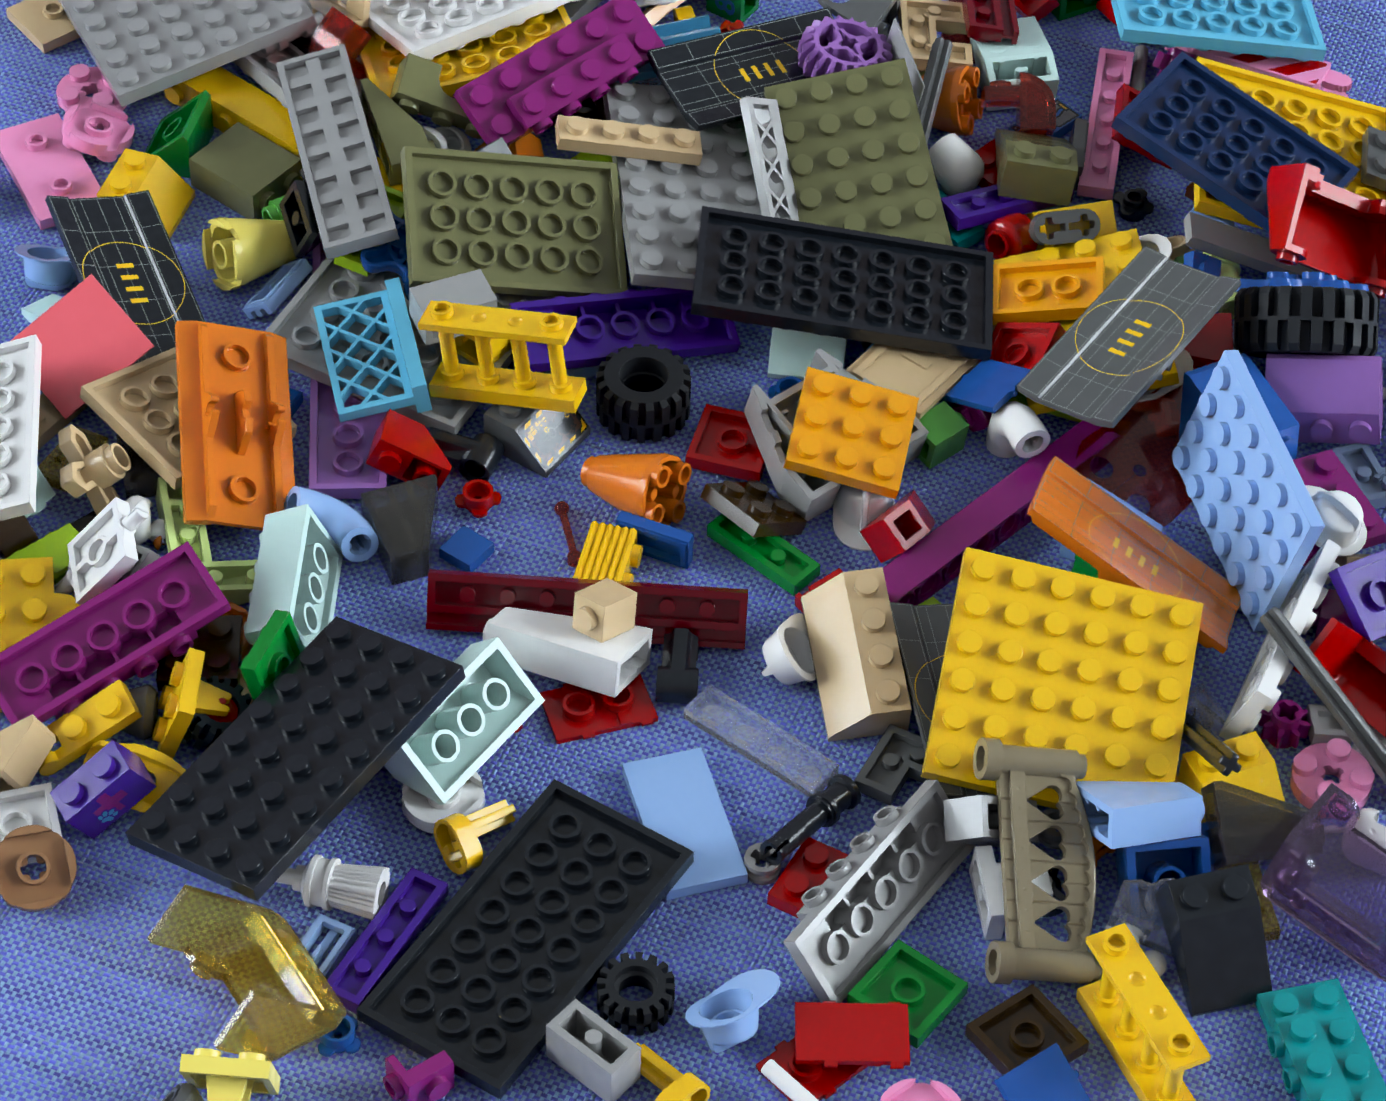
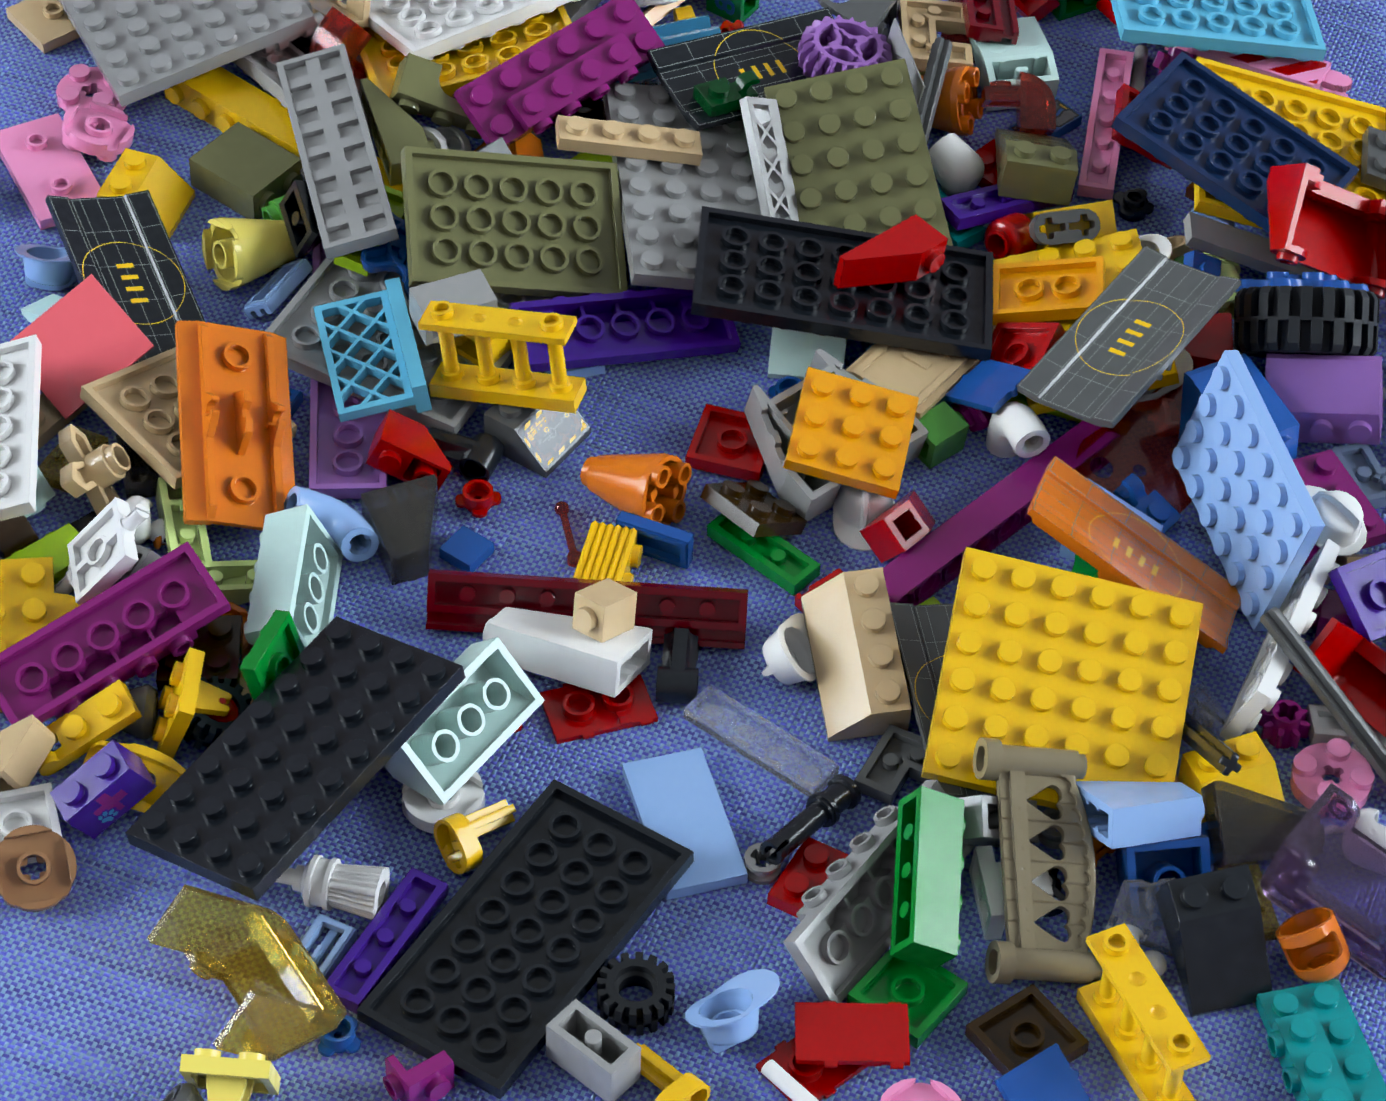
(183, 133): green slope -> none
(643, 393): black tyre -> none
(723, 97): none -> dark green plate
(893, 256): none -> red slope
(928, 878): none -> brick
(1078, 140): dark grey tile -> none
(1153, 505): none -> blue plate
(1314, 945): none -> orange helmet

